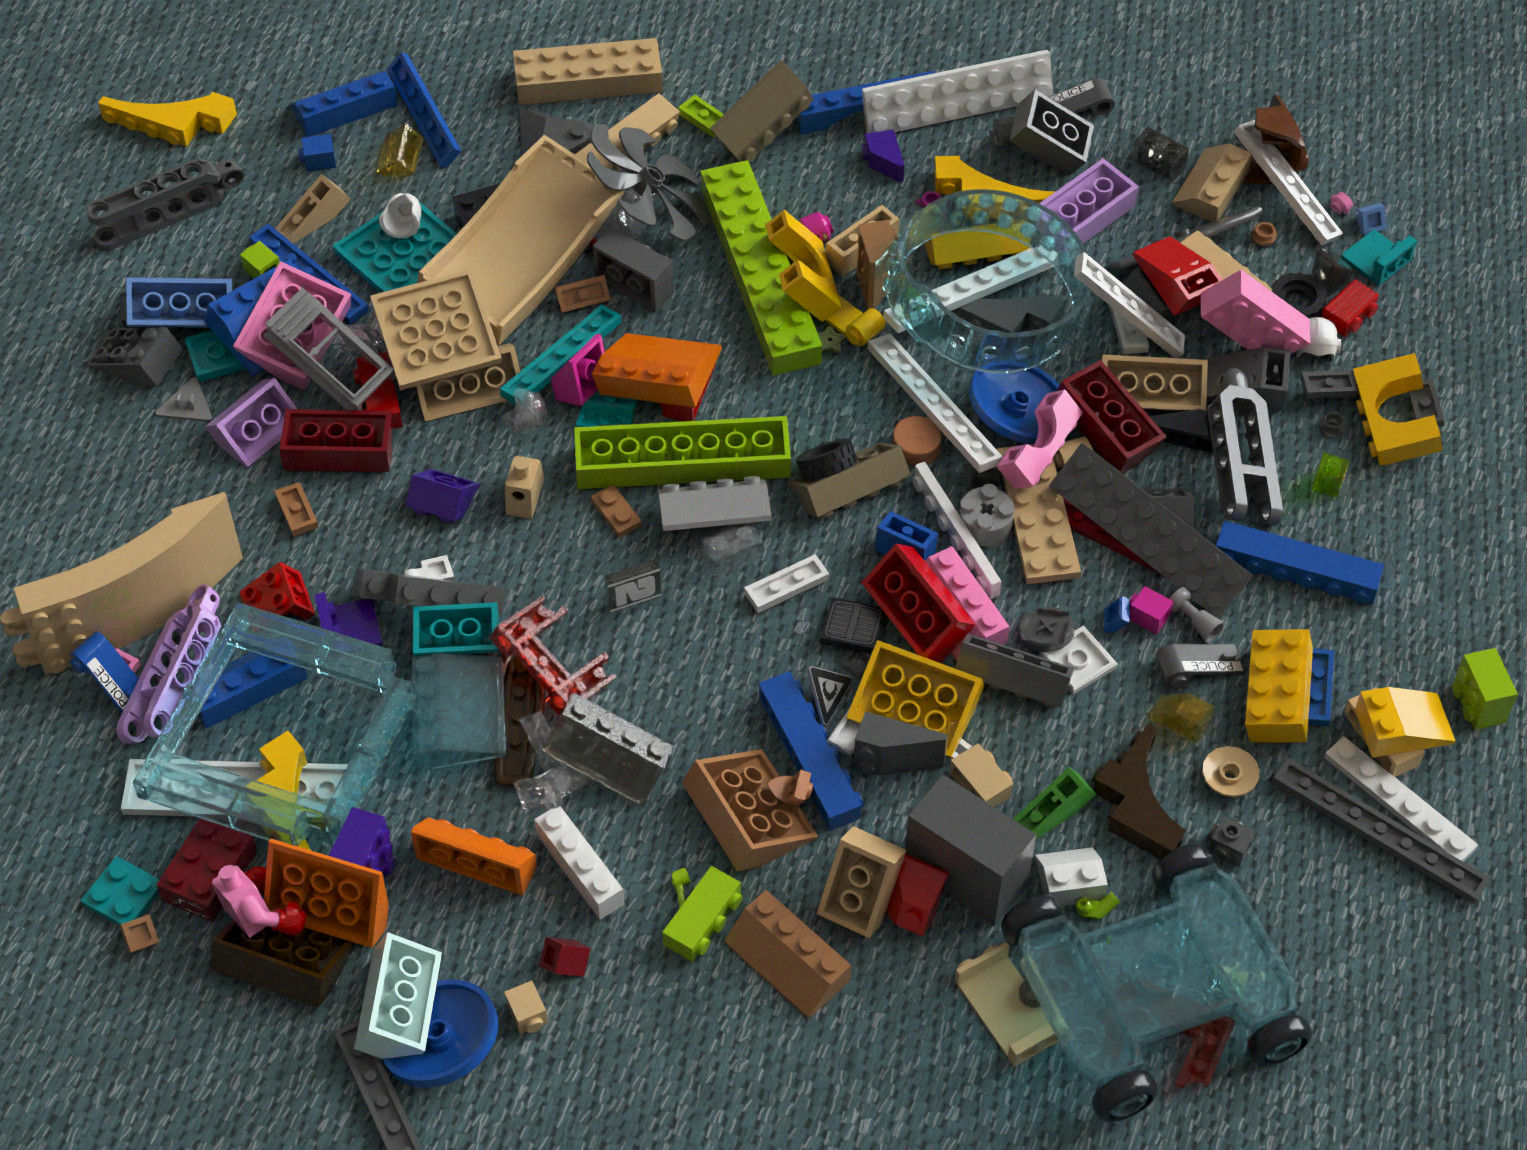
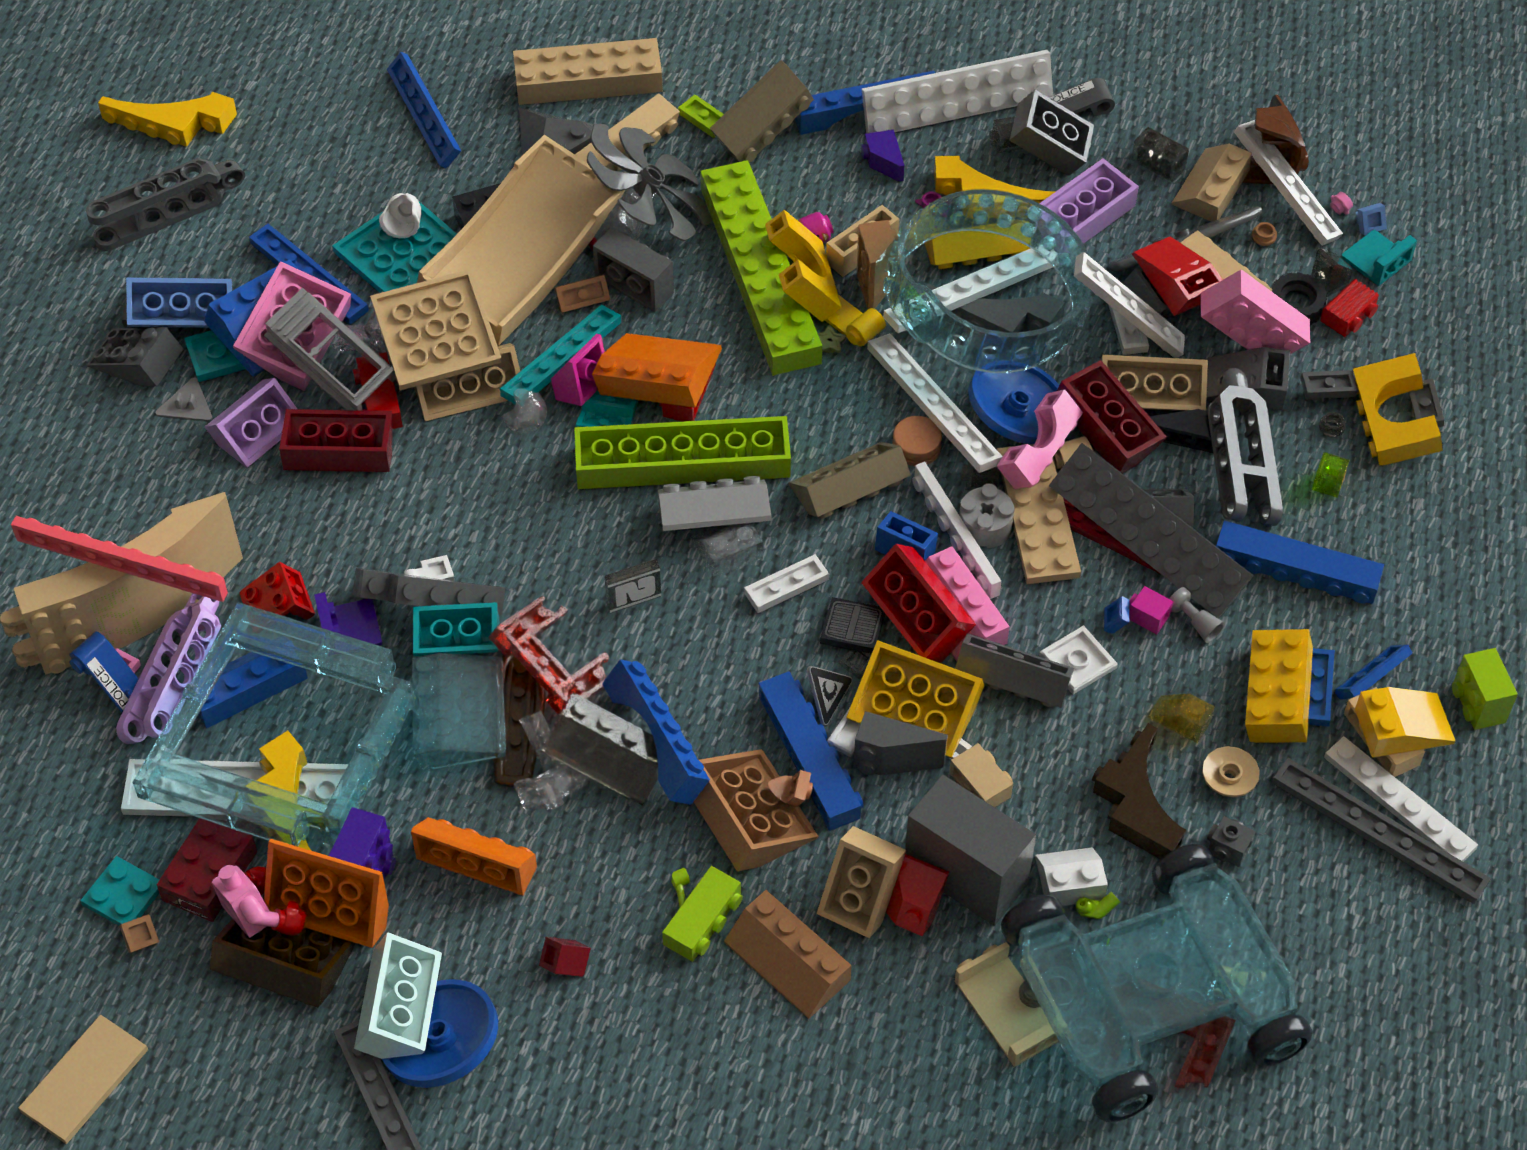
(83, 1079): none -> tan tile
(119, 558): none -> coral plate
(258, 259): lime brick -> none
(296, 509): medium nougat plate -> none
(313, 210): tan slope -> none
(317, 152): blue brick -> none
(345, 103): blue slope -> none
(400, 152): clear yellow brick -> none
(440, 494): dark purple slope -> none
(523, 477): tan torso -> none
(526, 1007): tan brick -> none
(579, 862): white brick -> none
(616, 511): medium nougat plate -> none
(678, 768): none -> blue arch
(826, 459): black tyre -> none
(1046, 629): dark grey tile -> none
(1056, 803): bright green slope -> none
(1182, 661): dark grey door -> none
(1322, 339): white cap -> none
(1373, 671): none -> blue tile

